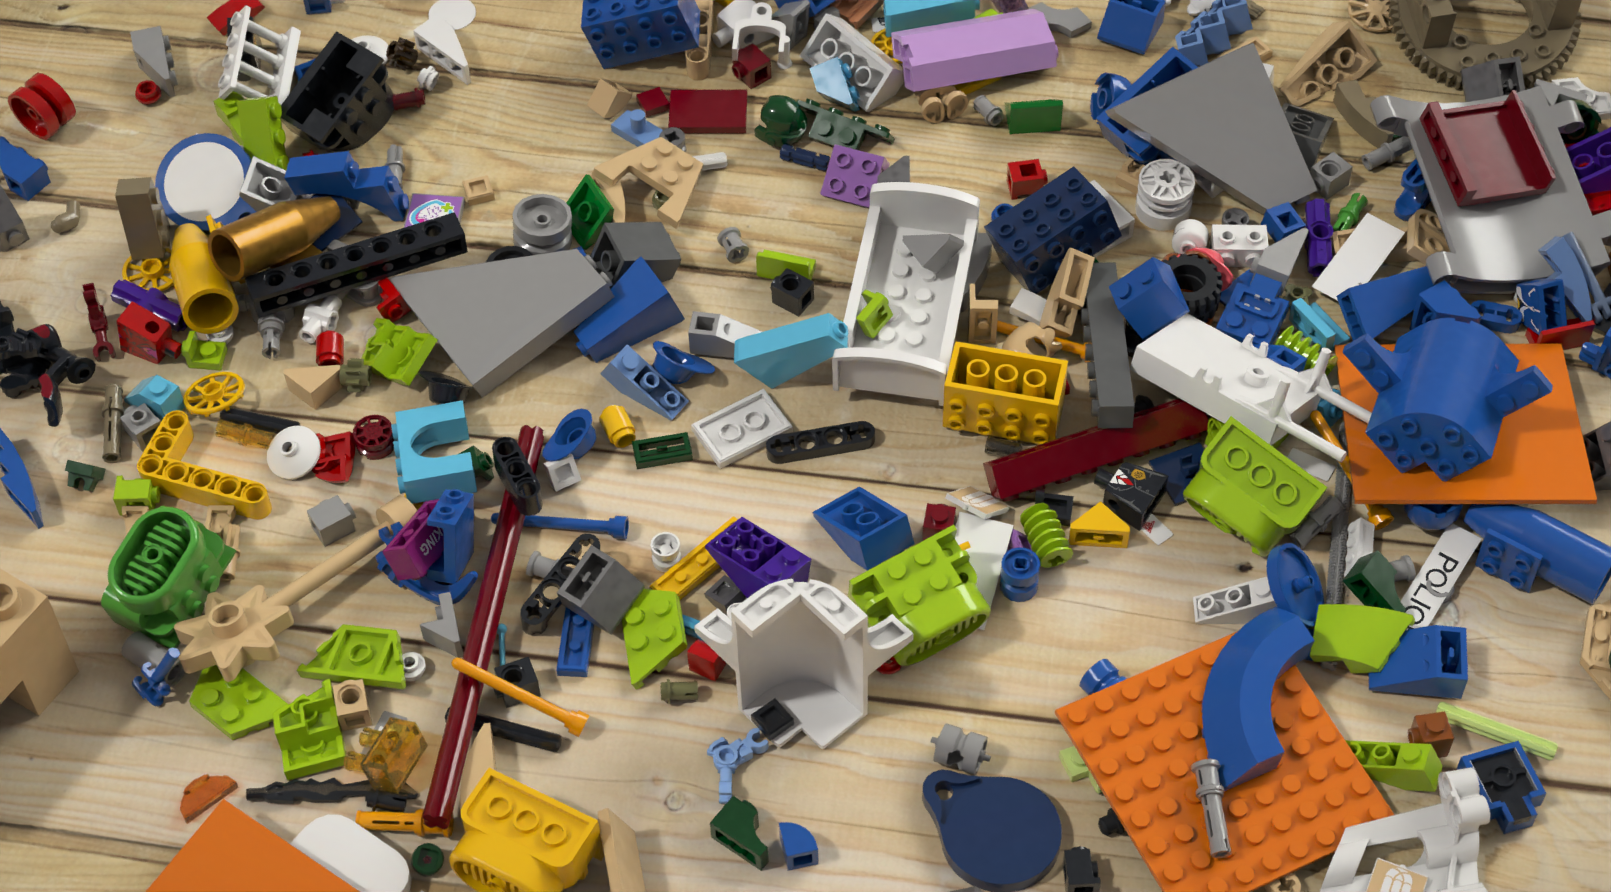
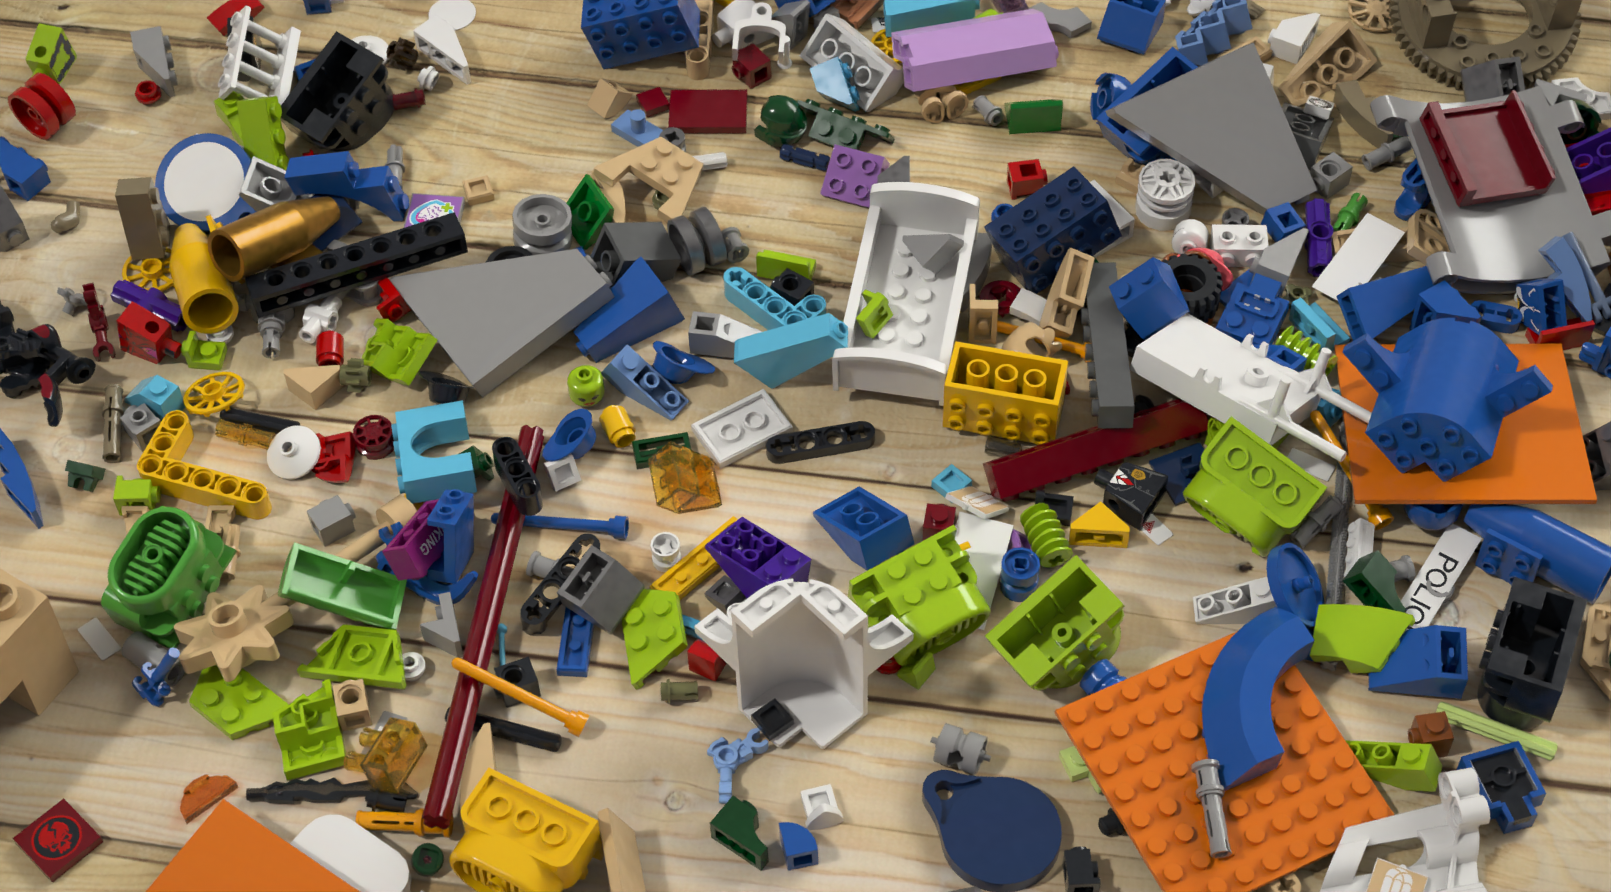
(50, 52): none -> lime torso
(58, 840): none -> tile
(72, 300): none -> light grey plant
(99, 639): none -> white sticker
(342, 587): none -> bright green container
(586, 385): none -> lime head
(684, 480): none -> clear yellow slope
(697, 240): none -> flat silver wheel
(765, 304): none -> medium azure beam
(820, 808): none -> white tile
(918, 672): none -> lime slope
(950, 480): none -> medium azure tile
(997, 290): none -> dark red gear
(1060, 629): none -> lime brick
(1293, 37): none -> white slope
(1318, 107): none -> white tile
(1529, 654): none -> black brick

